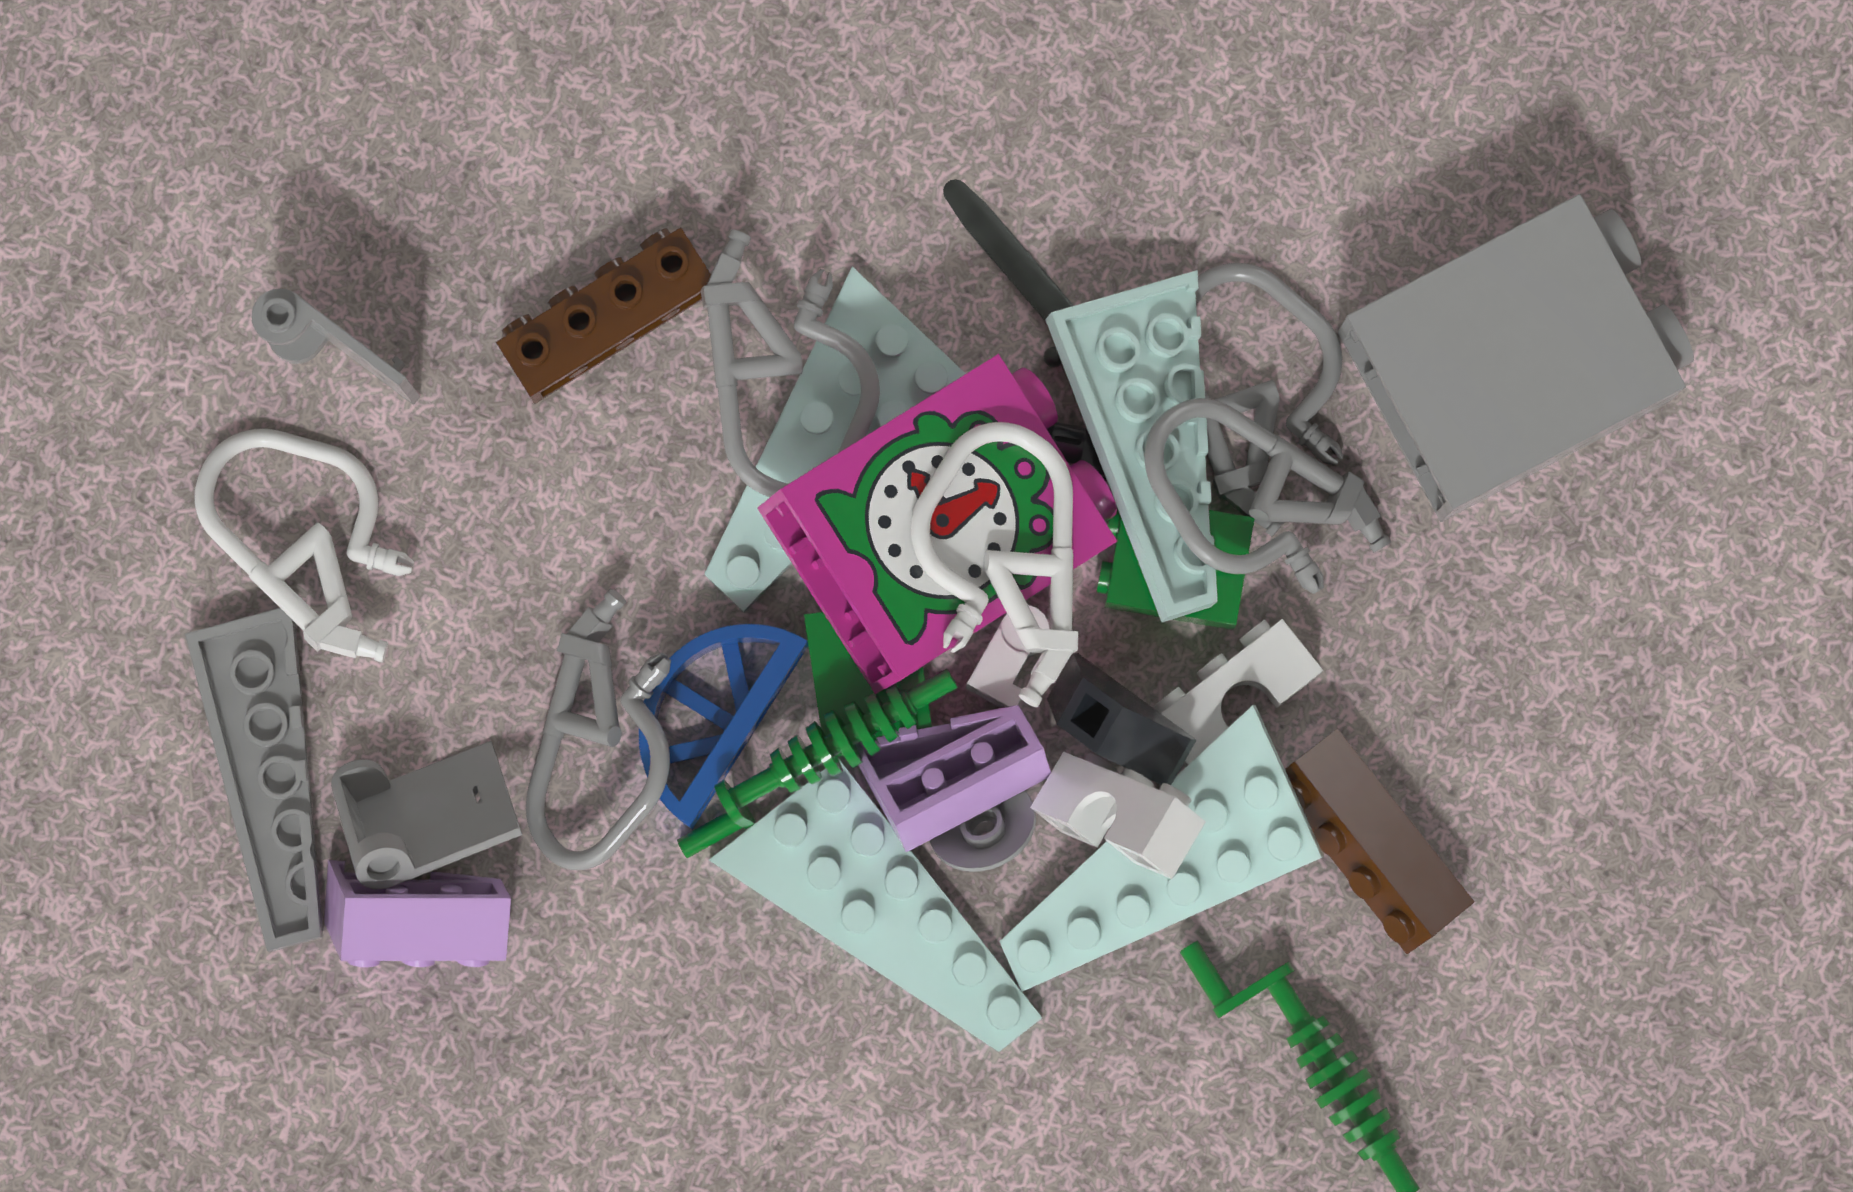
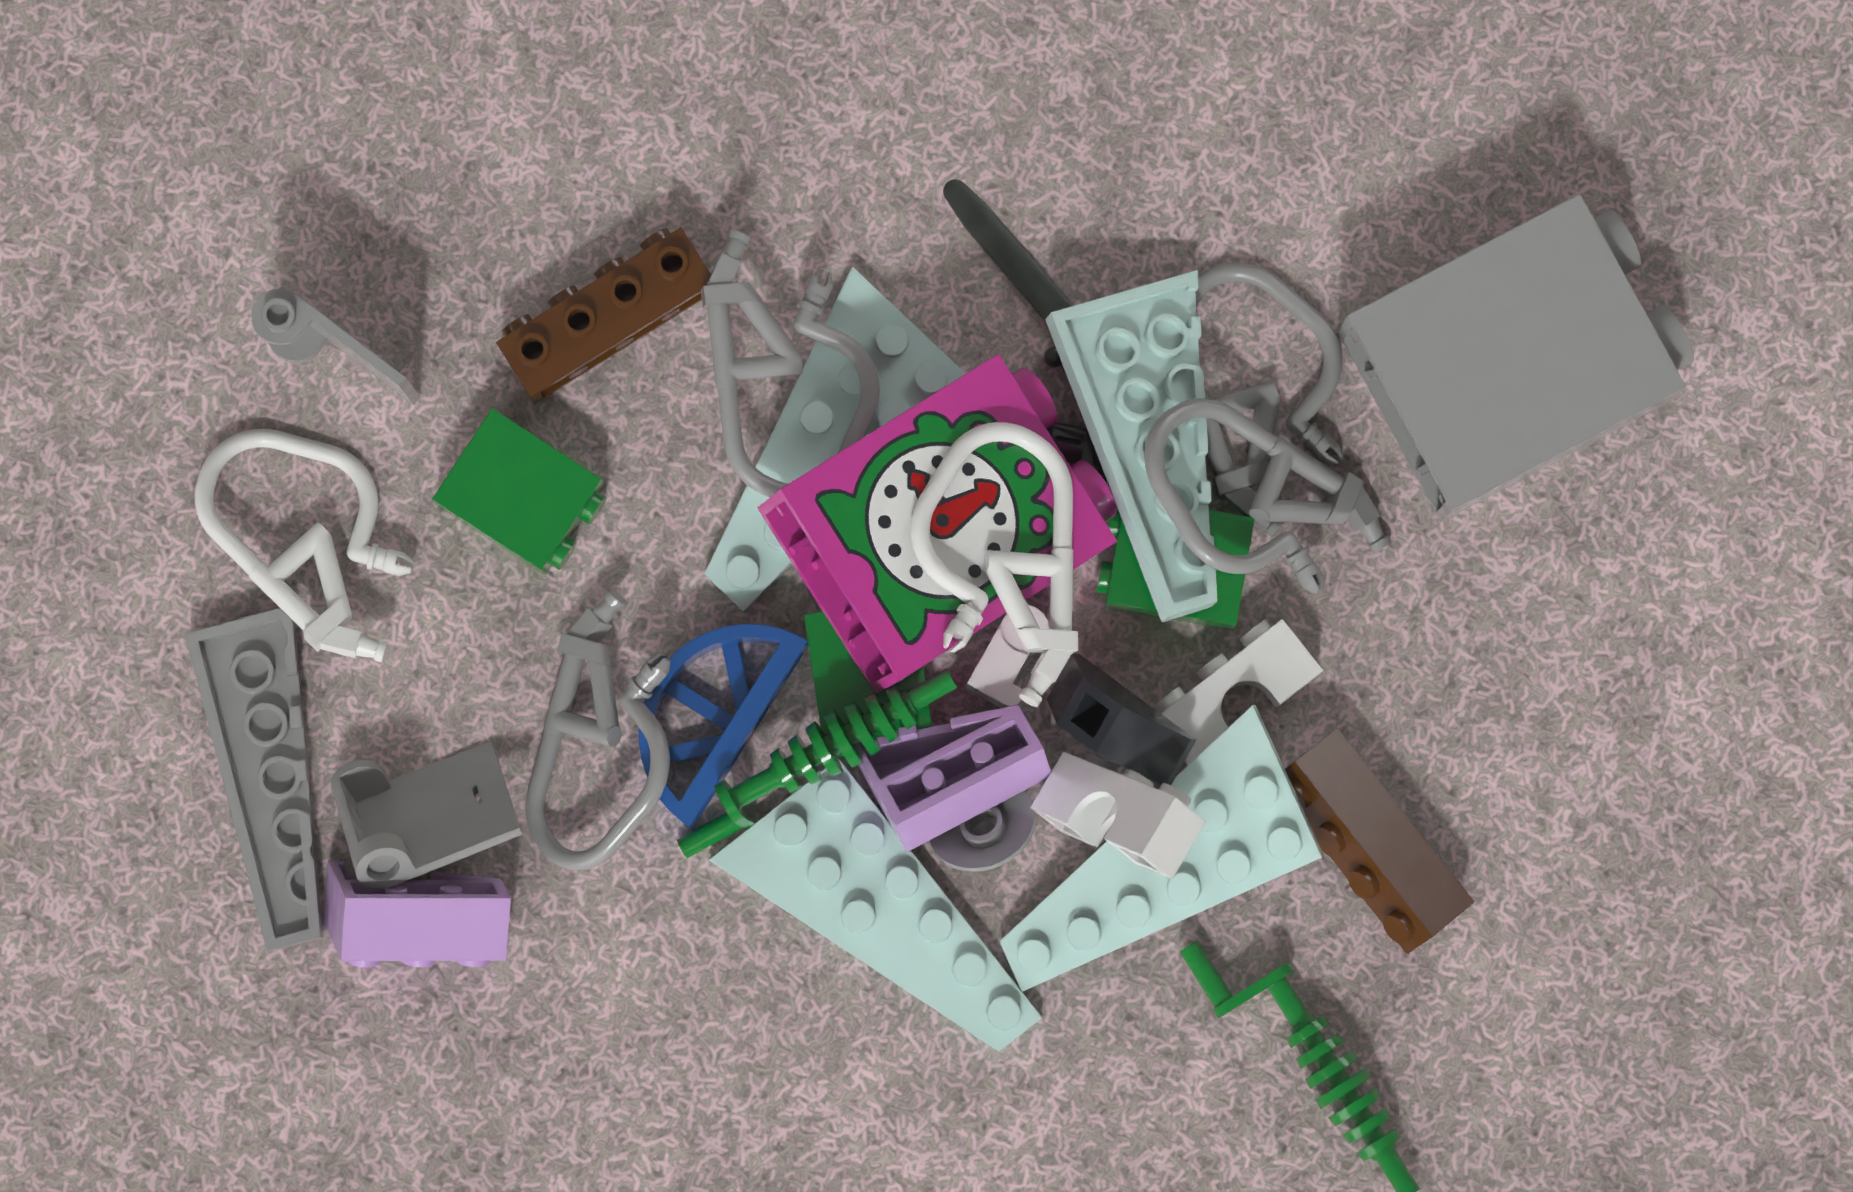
(521, 493): none -> green brick

